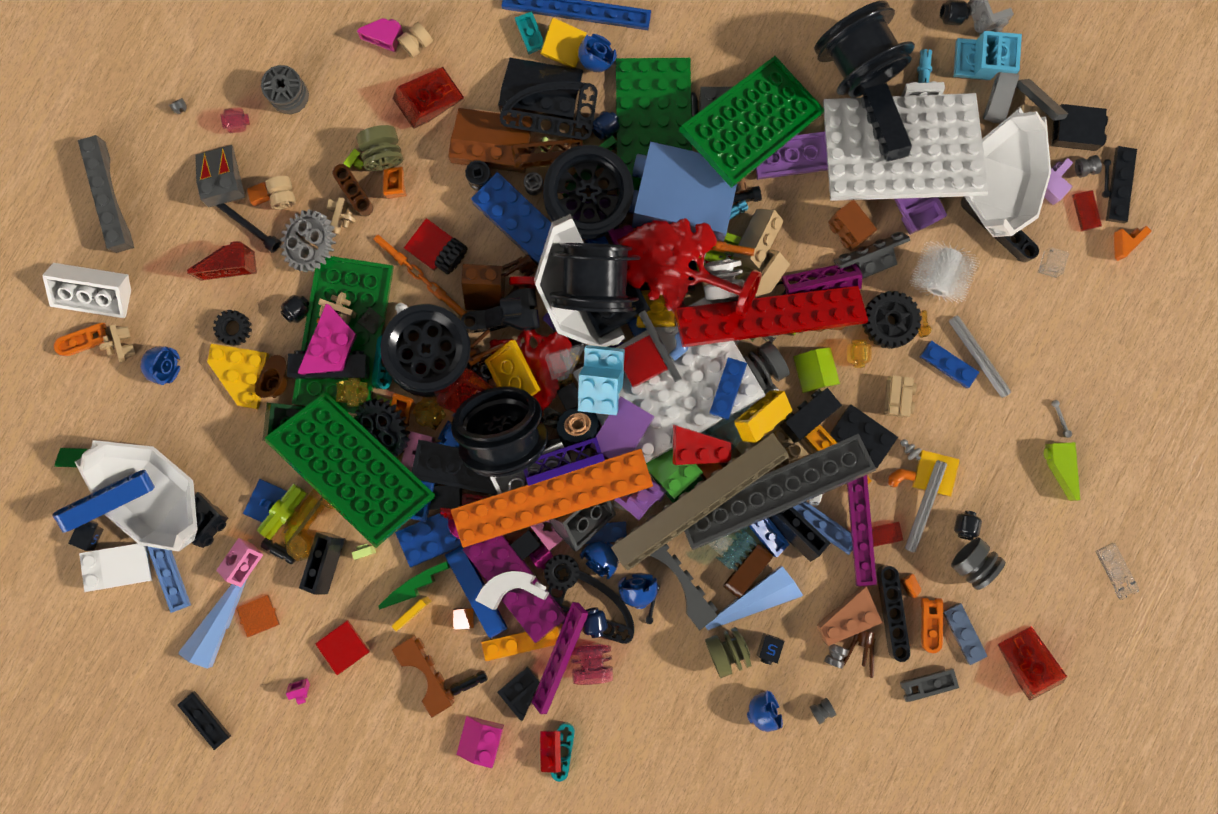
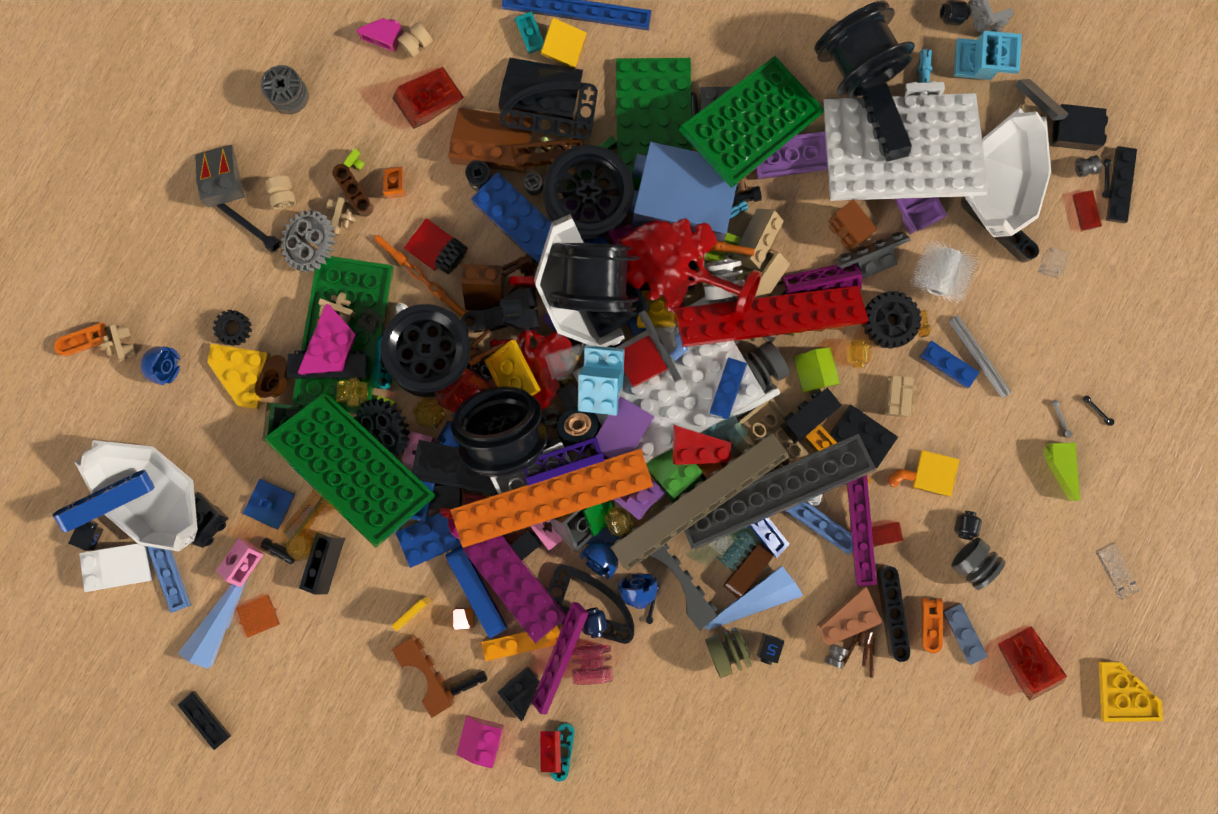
(67, 457): green slope -> none
(87, 290): white slope -> none
(97, 166): dark grey arch -> none
(175, 106): dark grey hinge -> none
(226, 262): clear red slope -> none
(234, 120): clear pink head -> none
(258, 194): orange slope -> none
(281, 511): lime piece -> none
(295, 308): black head -> none
(298, 690): dark pink tile -> none
(342, 647): red tile -> none
(362, 551): yellowish green plate -> none
(379, 148): olive wheel -> none
(405, 404): orange slope -> none
(409, 588): green slope -> none
(499, 585): white arch -> none
(541, 556): dark pink tile -> none
(561, 560): black tyre -> none
(596, 53): blue cylinder -> none
(596, 515): none -> green piece
(605, 125): dark blue head -> none
(618, 521): none -> clear yellow head
(763, 416): yellow brick -> none
(764, 712): blue cylinder -> none
(800, 533): black brick -> none
(823, 711): dark grey wheel -> none
(911, 585): orange slope -> none
(914, 453): light grey hair -> none
(925, 506): light grey axle -> none
(930, 684): dark grey plate -> none
(1001, 97): light grey beam -> none
(1057, 186): lavender brick -> none
(1108, 421): none -> black hinge
(1125, 696): none -> yellow plate
(1126, 243): orange slope -> none

